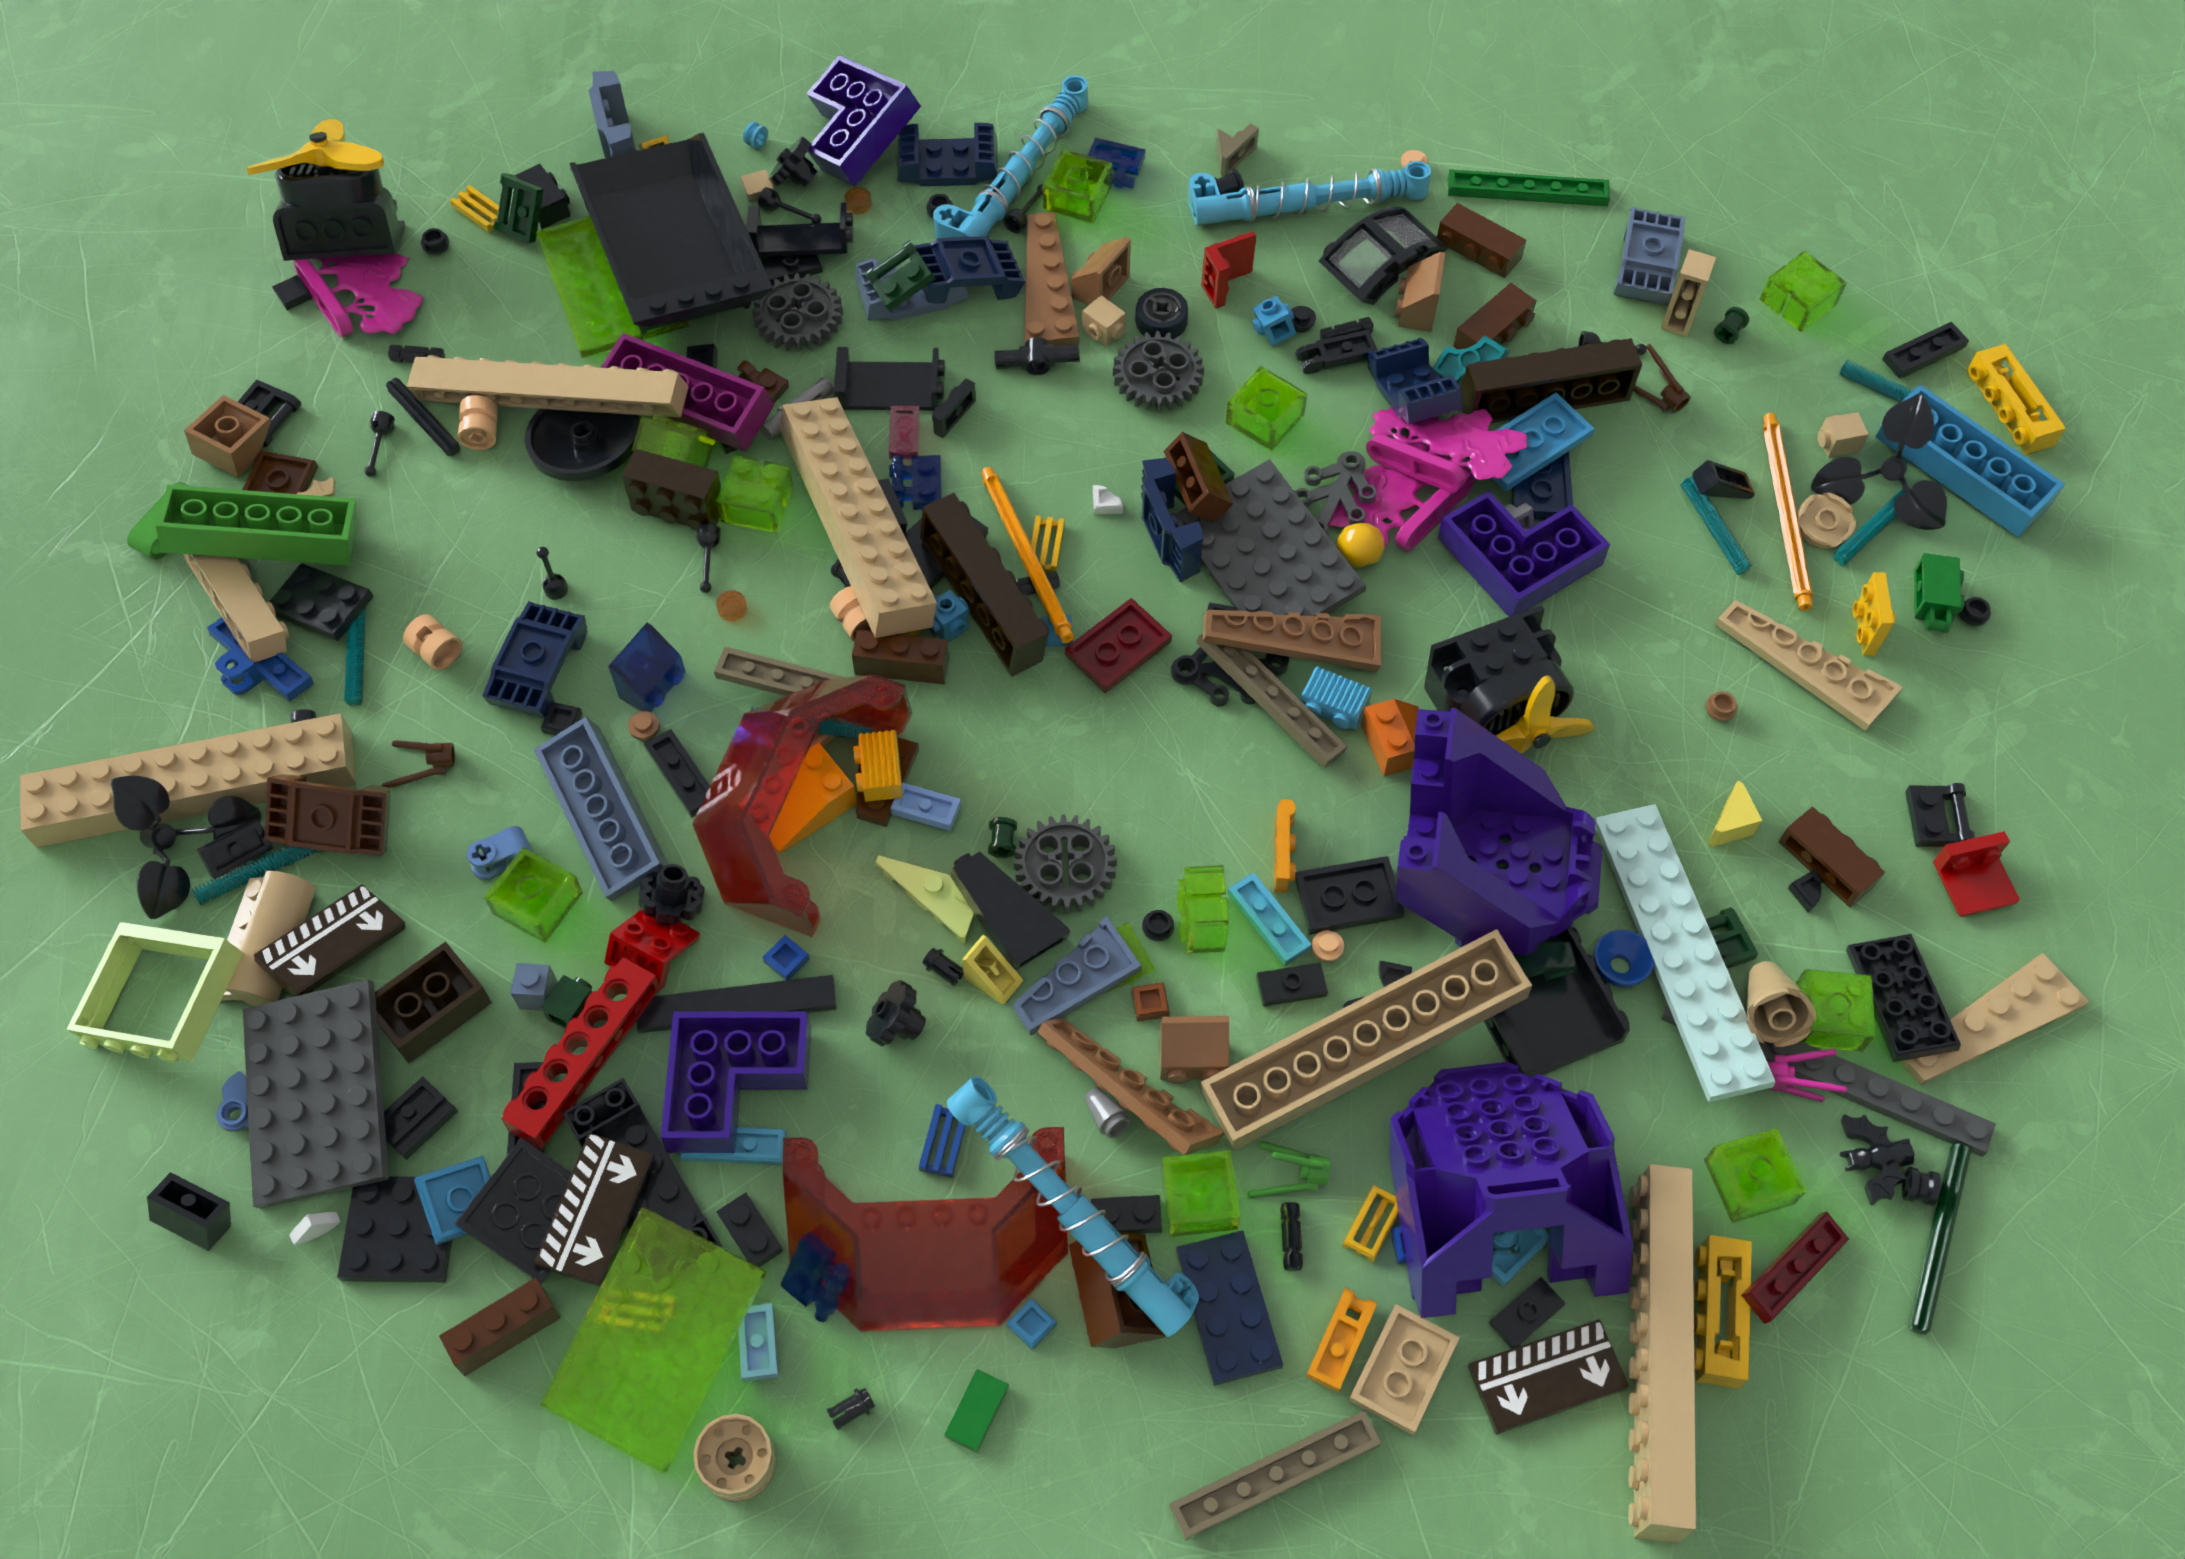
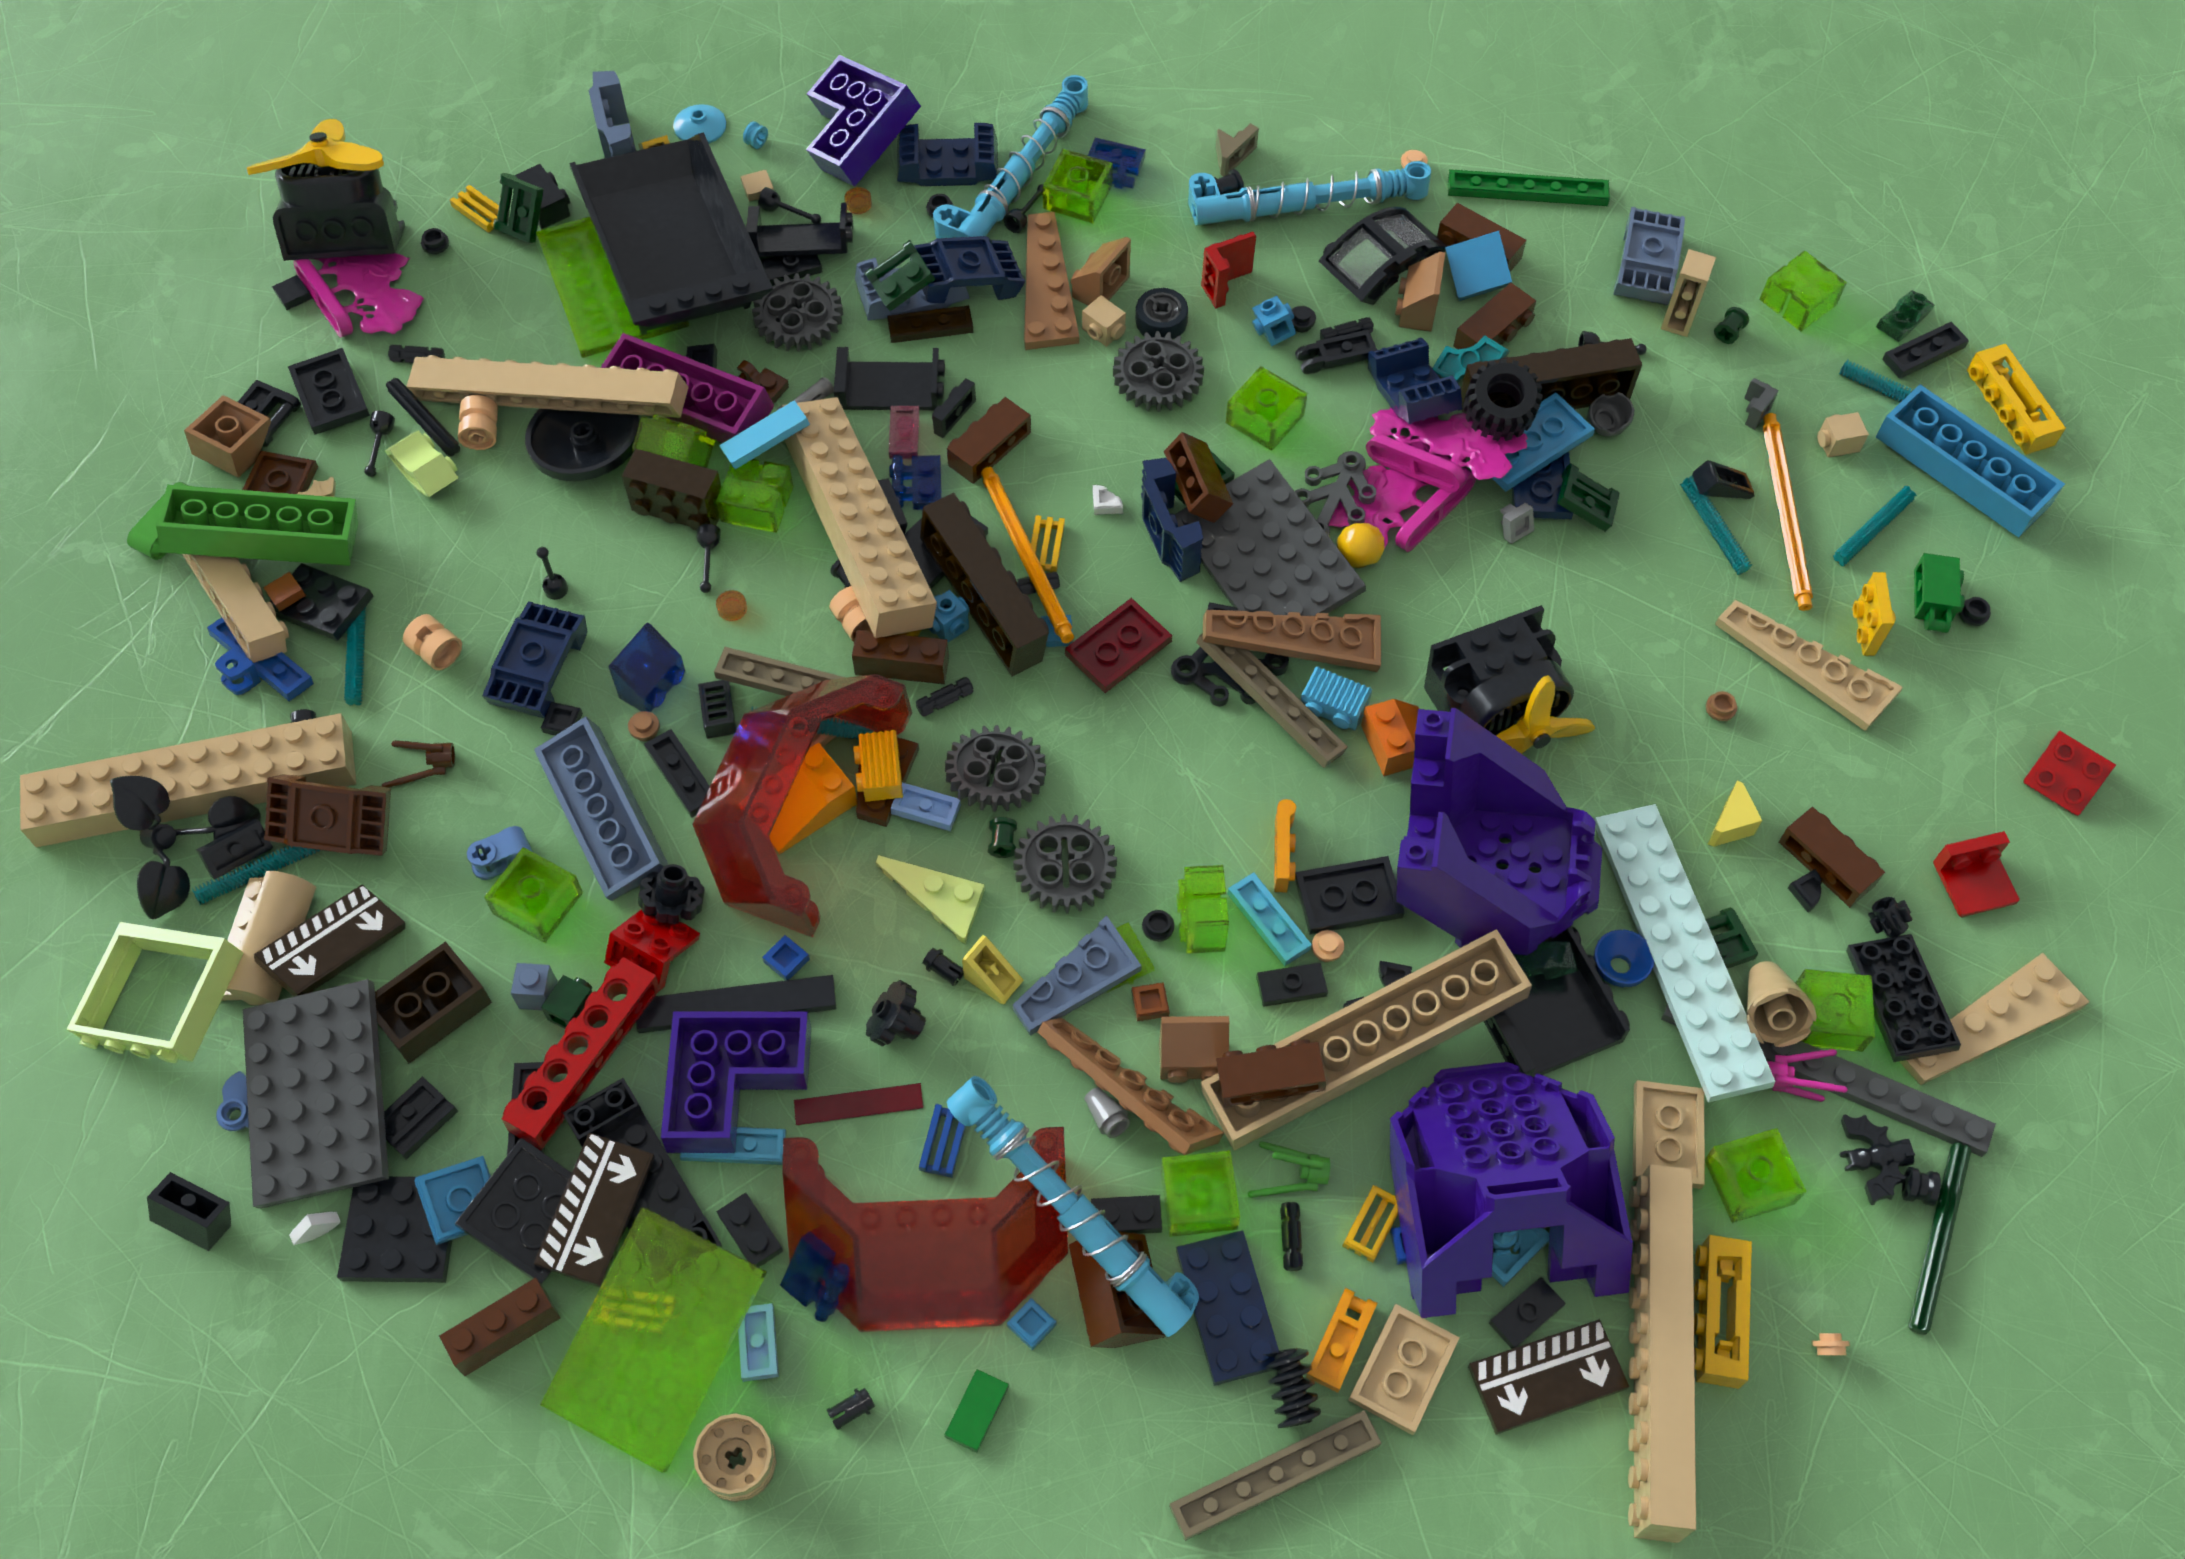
(284, 591): none -> dark orange tile
(328, 391): none -> black plate
(422, 463): none -> yellowish green brick
(698, 120): none -> medium azure dish
(721, 726): none -> black slope
(764, 434): none -> medium azure tile
(794, 165): black plant -> none
(858, 1104): none -> dark red sticker
(930, 324): none -> dark brown tile
(944, 696): none -> black axle
(988, 439): none -> reddish brown brick
(1007, 912): black slope -> none
(1015, 777): none -> dark grey gear
(1037, 356): black pin -> none
(1271, 1073): none -> reddish brown brick
(1293, 1387): none -> black piece
(1478, 265): none -> dark azure tile
(1508, 379): none -> black tyre
(1518, 564): dark purple brick -> none
(1588, 498): none -> dark green plate
(1610, 414): none -> dark grey hair
(1669, 1128): none -> tan plate
(1673, 394): reddish brown plant -> none
(1761, 401): none -> dark grey bracket
(1795, 1267): dark red tile -> none
(1826, 521): tan tile -> none
(1830, 1344): none -> light nougat plate
(1890, 916): none -> black gear
(1905, 316): none -> clear green slope
(1923, 504): black plant -> none
(1930, 818): black plate -> none
(2068, 773): none -> red bracket

